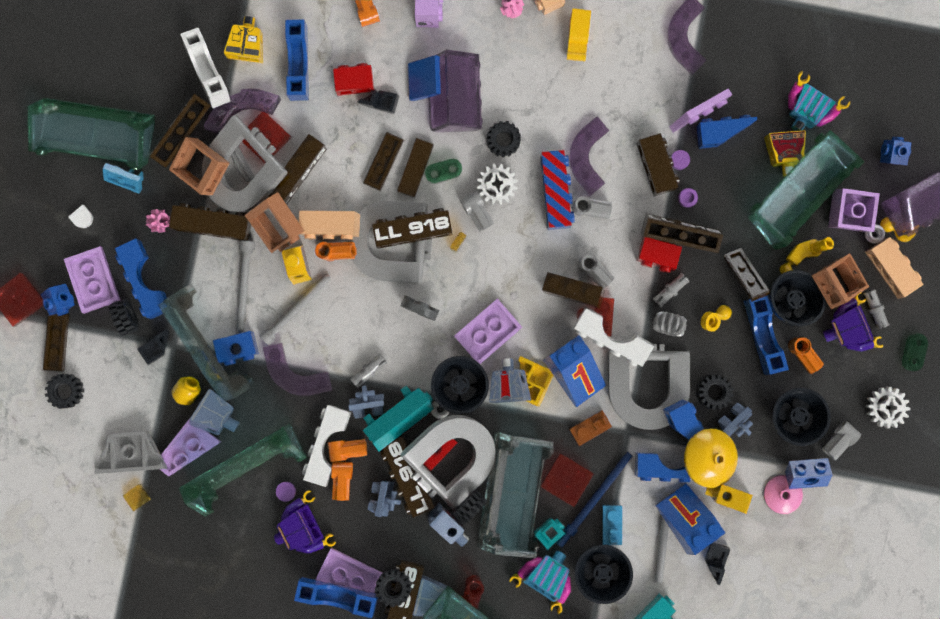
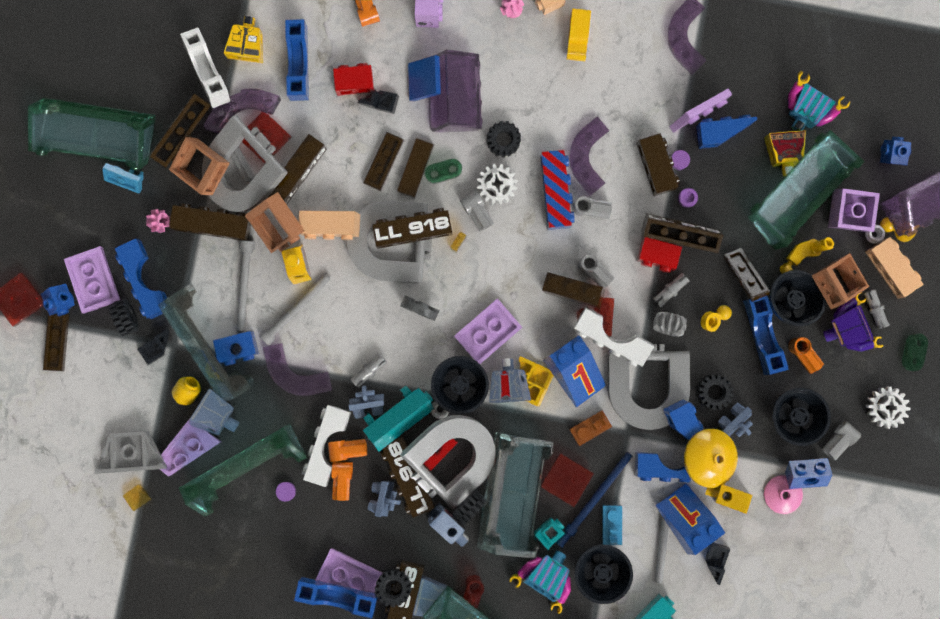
(52, 391): black tyre -> none
(82, 217): white tile -> none
(300, 528): dark purple torso -> none
(337, 251): orange piece -> none

